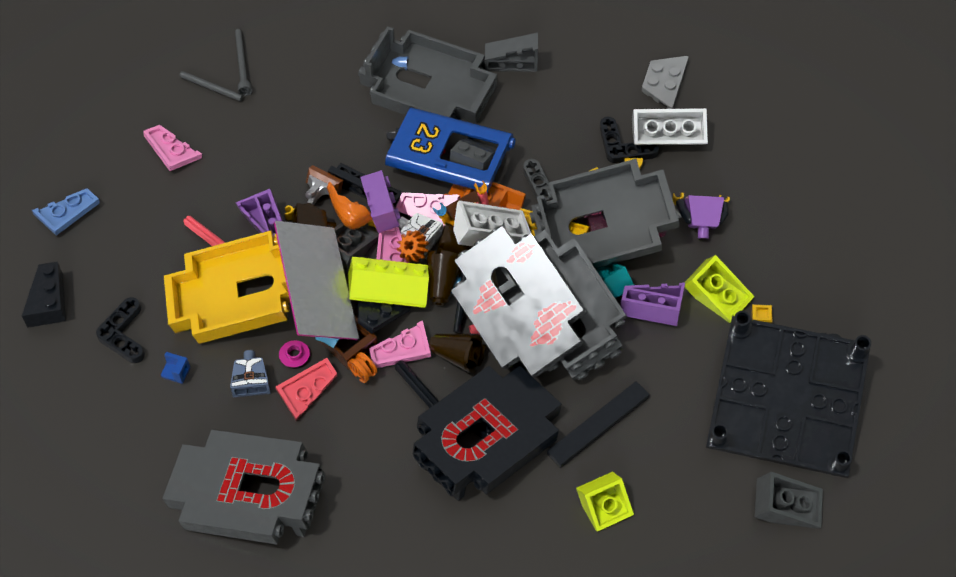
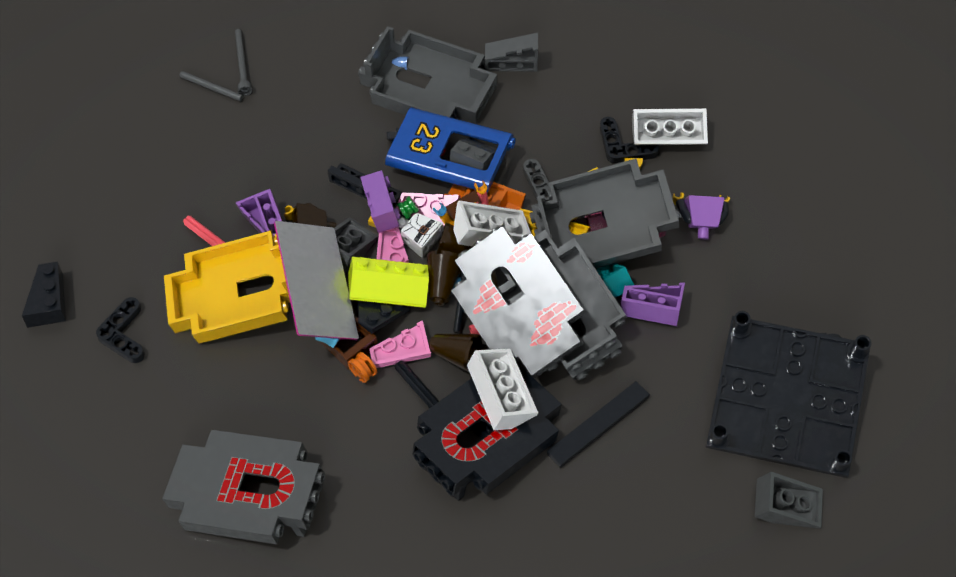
(64, 213): medium blue wing -> none
(169, 149): bright pink wing -> none
(175, 368): blue panel -> none
(249, 376): sand blue torso -> none
(294, 361): dark pink piece -> none
(306, 387): coral wing -> none
(318, 181): piece -> none
(350, 213): orange hair -> none
(408, 207): none -> green wheel
(419, 246): orange gear -> none
(501, 388): none -> white slope
(605, 500): neon yellow slope -> none
(664, 79): light grey wing -> none
(718, 288): neon yellow slope -> none
(762, 313): yellow tile -> none

